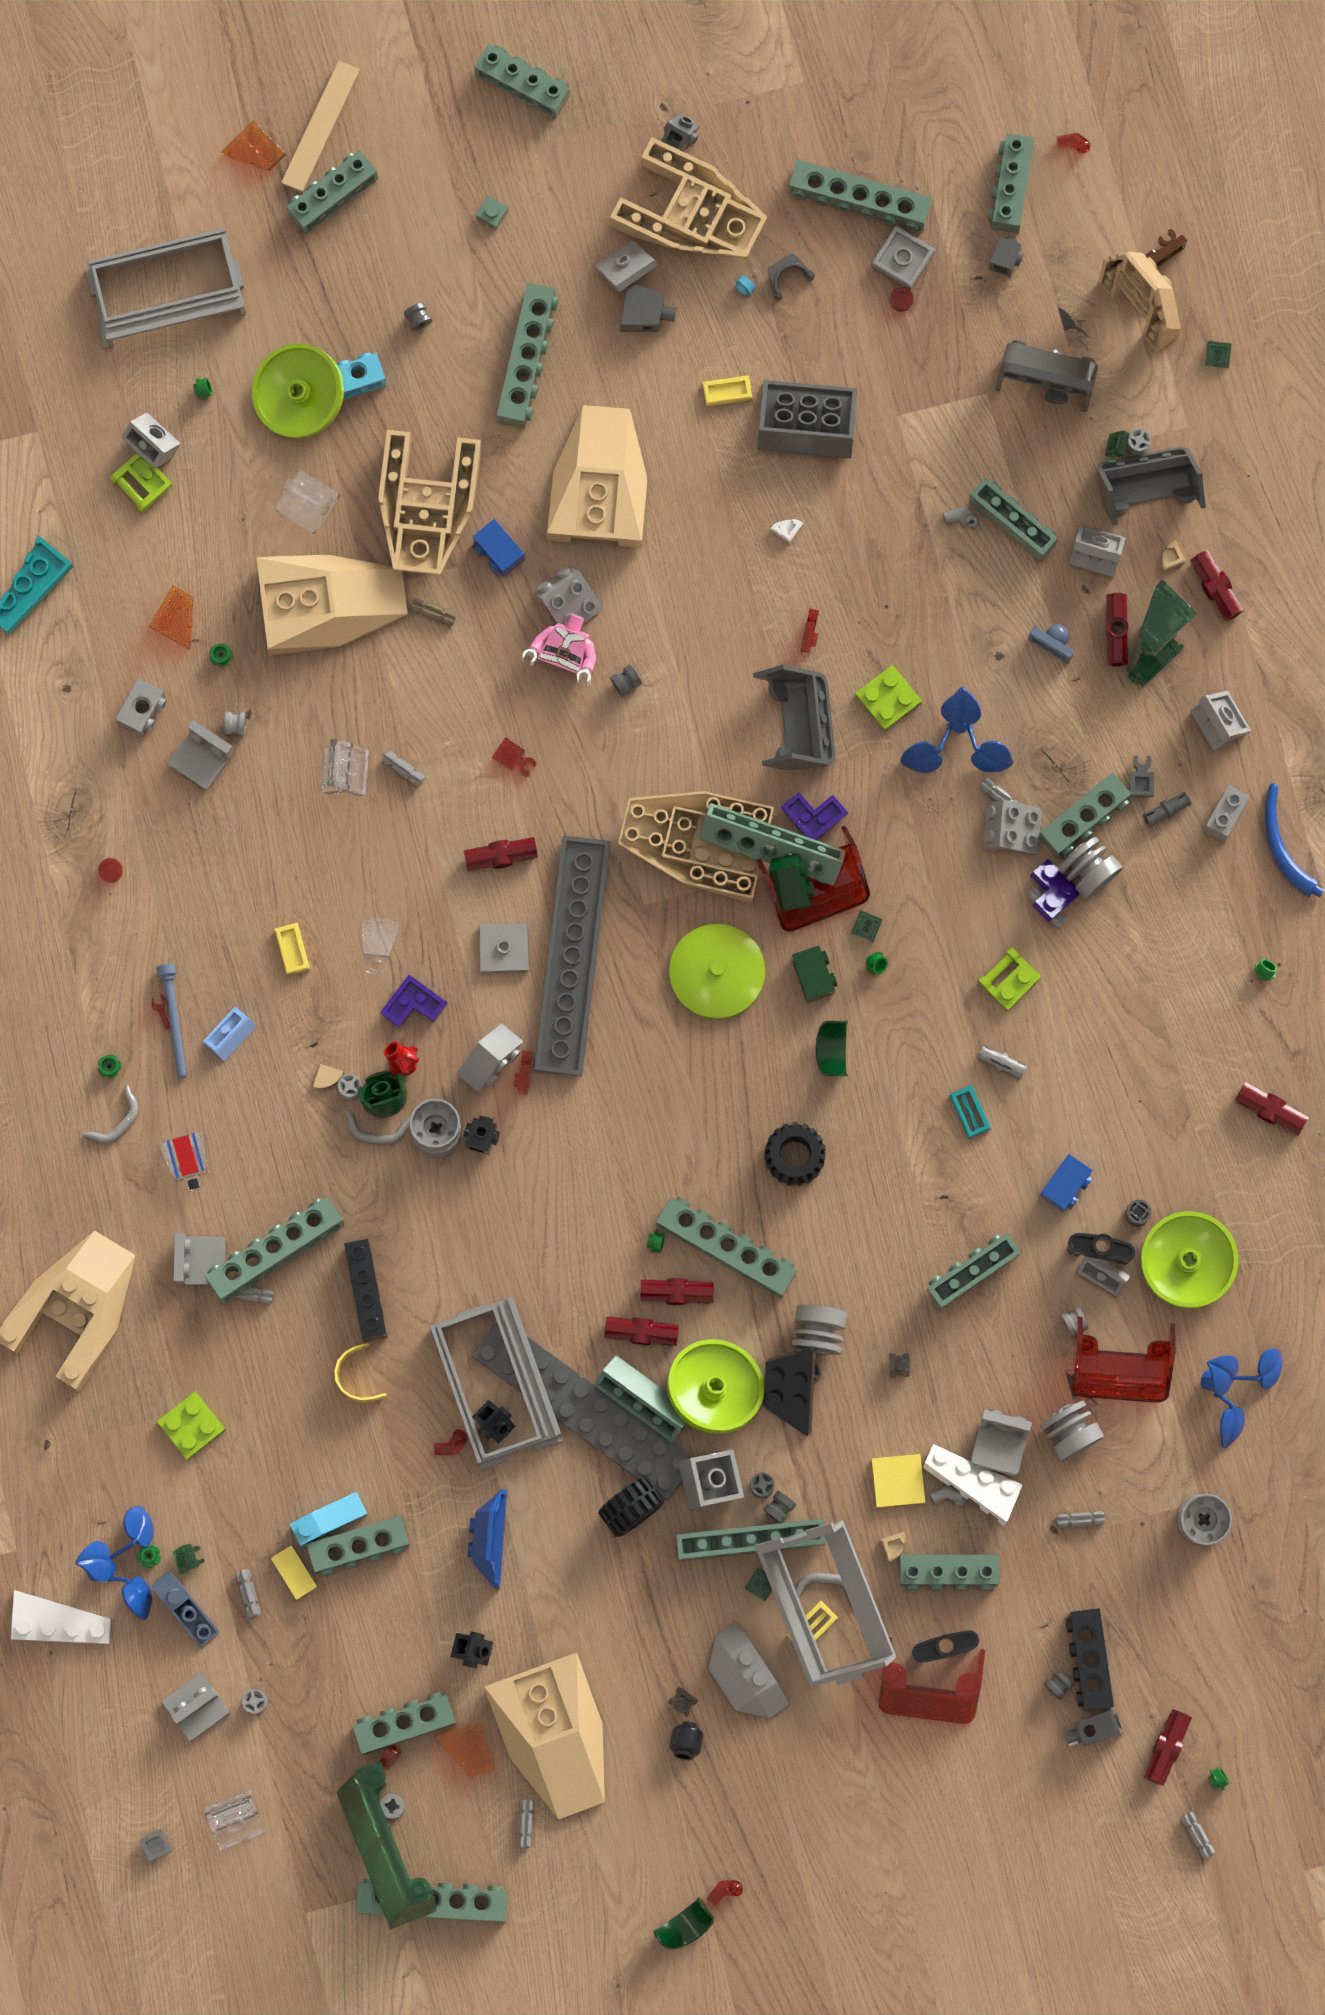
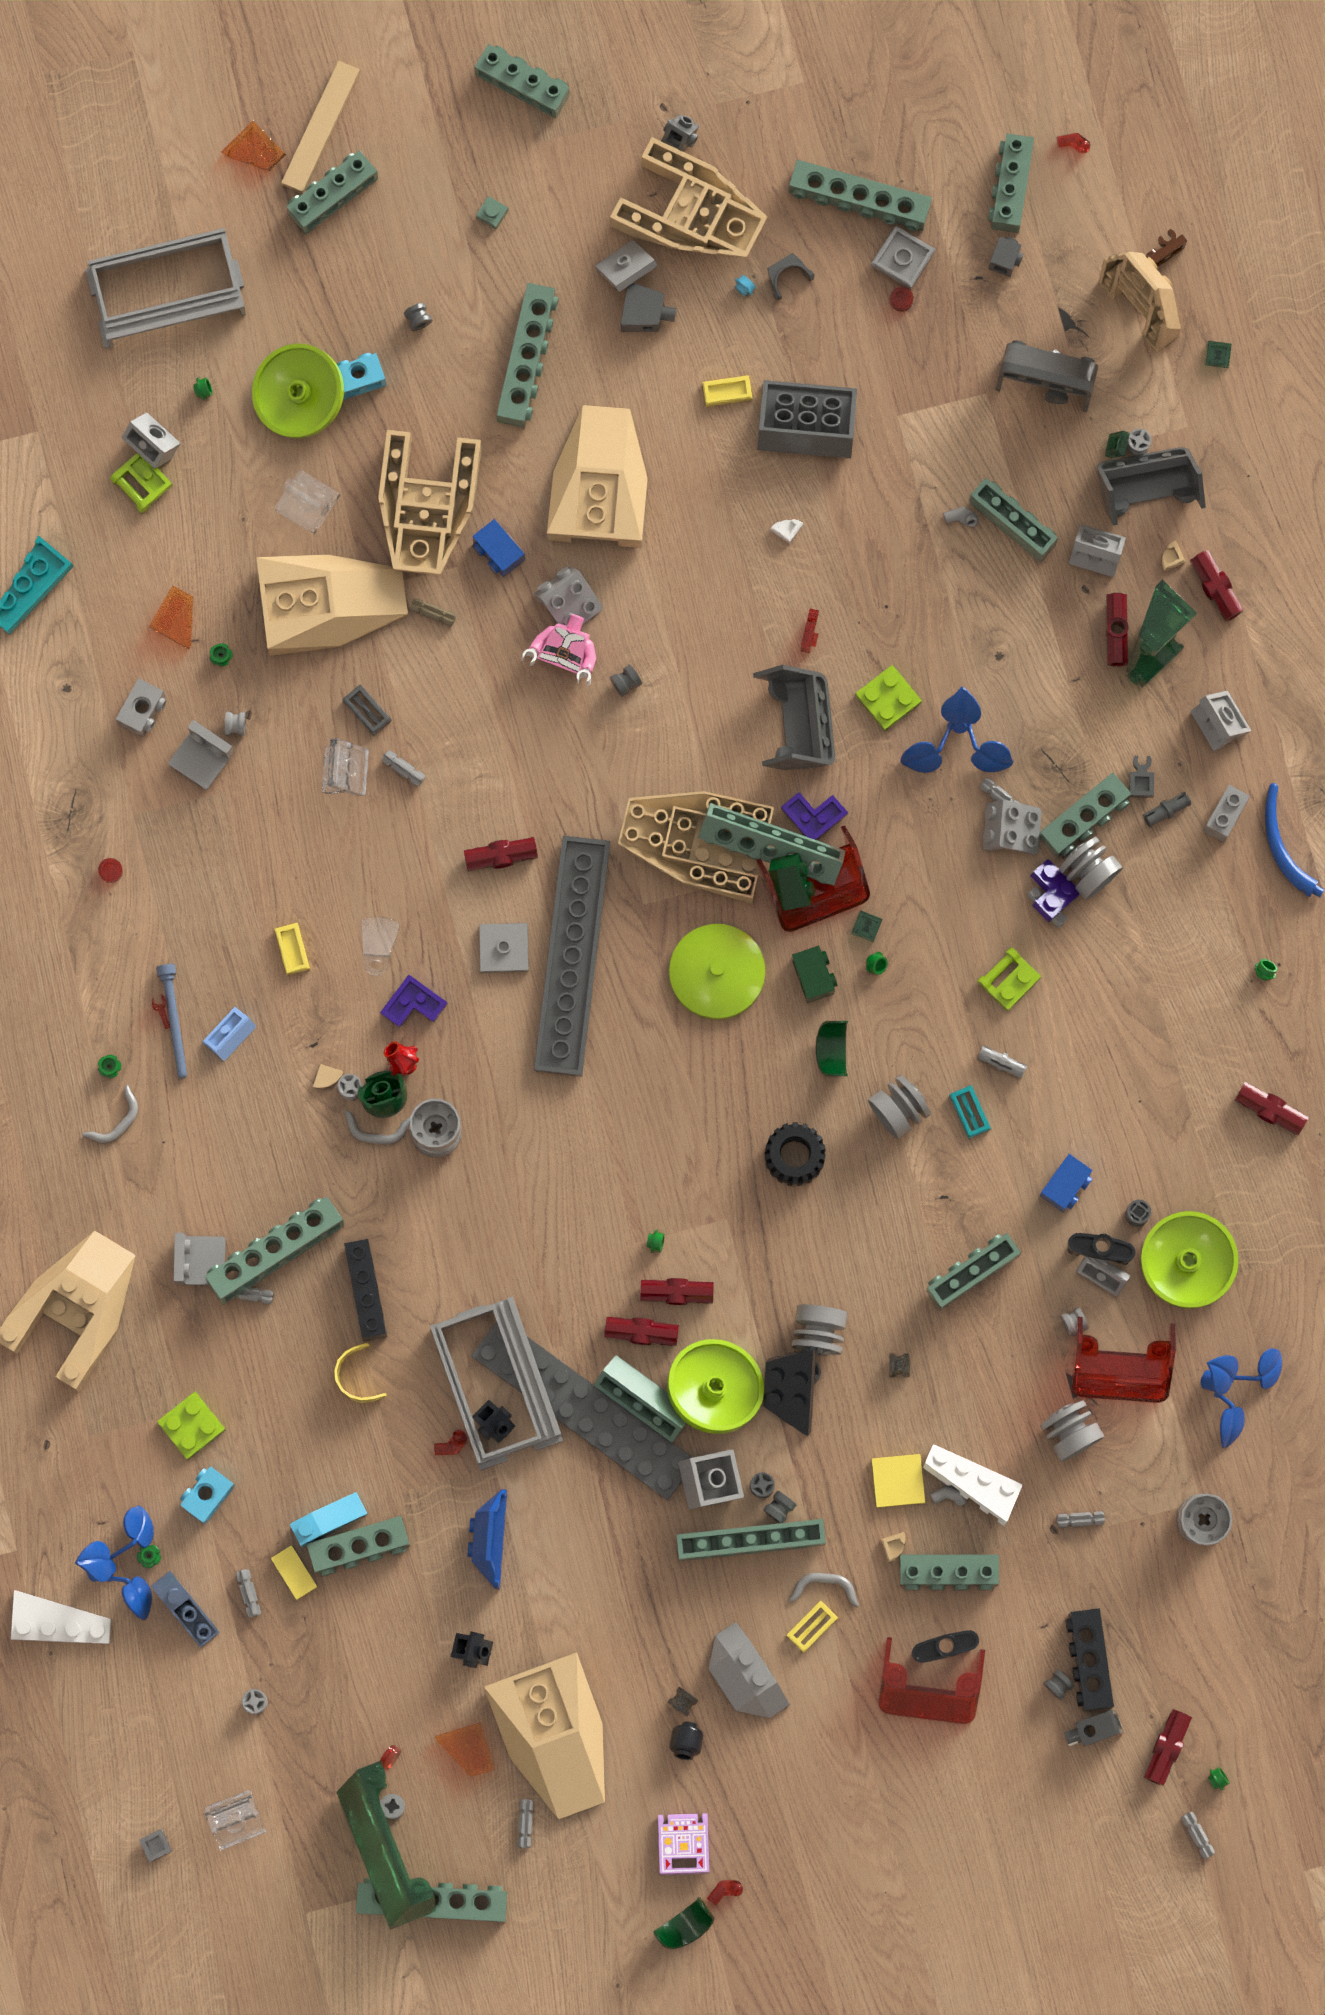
(186, 1158): torso -> none
(186, 1558): clear green tile -> none
(196, 1707): light grey bracket -> none
(204, 1509): none -> medium azure brick
(365, 1726): sand green brick -> none
(379, 725): none -> dark grey tile
(481, 1143): black brick -> none
(490, 1057): light grey brick -> none
(511, 755): clear red plate -> none
(522, 1079): clear red plate -> none
(631, 1506): black tyre -> none
(683, 1840): none -> lavender container
(759, 1585): clear green tile -> none
(775, 1284): sand green brick -> none
(858, 1594): light grey piece -> none
(898, 1107): none -> light grey wheel
(1000, 1442): light grey bracket -> none
(1053, 641): sand blue tile -> none

